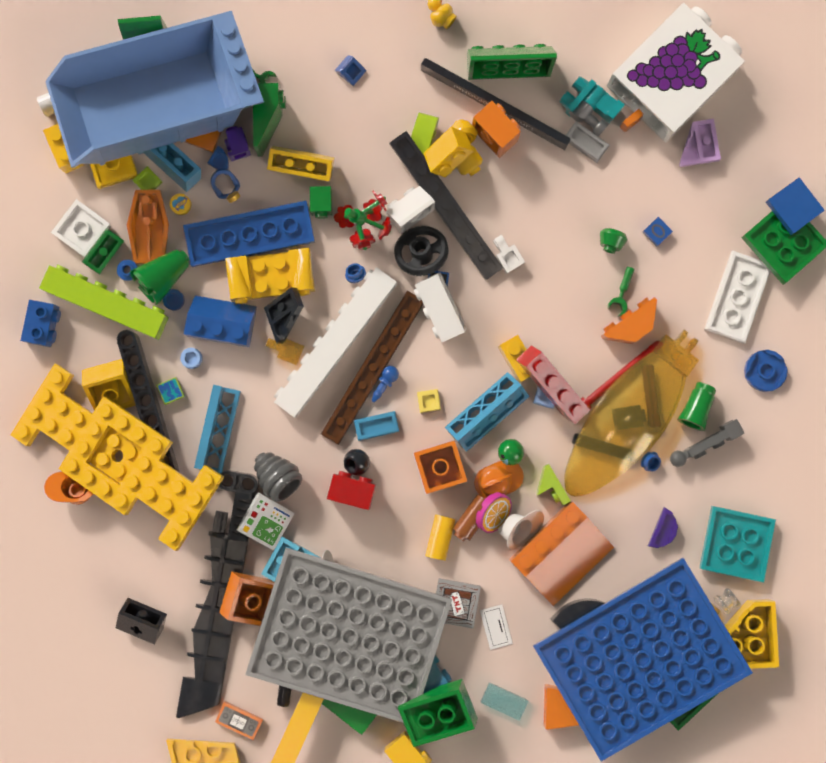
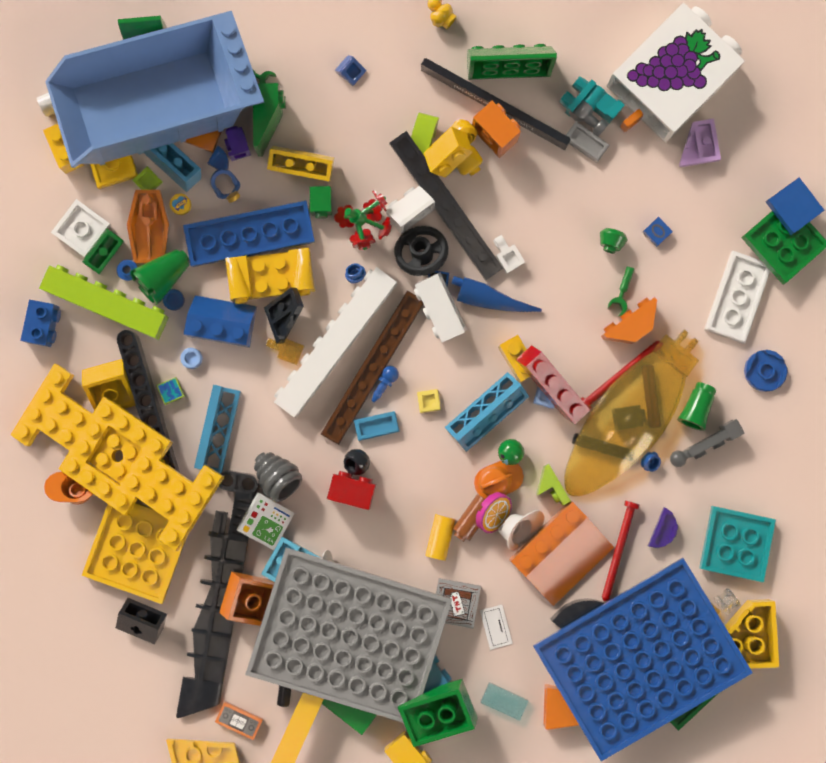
(131, 555): none -> yellow plate
(440, 467): orange brick -> none
(484, 296): none -> blue piece
(619, 549): none -> red bar

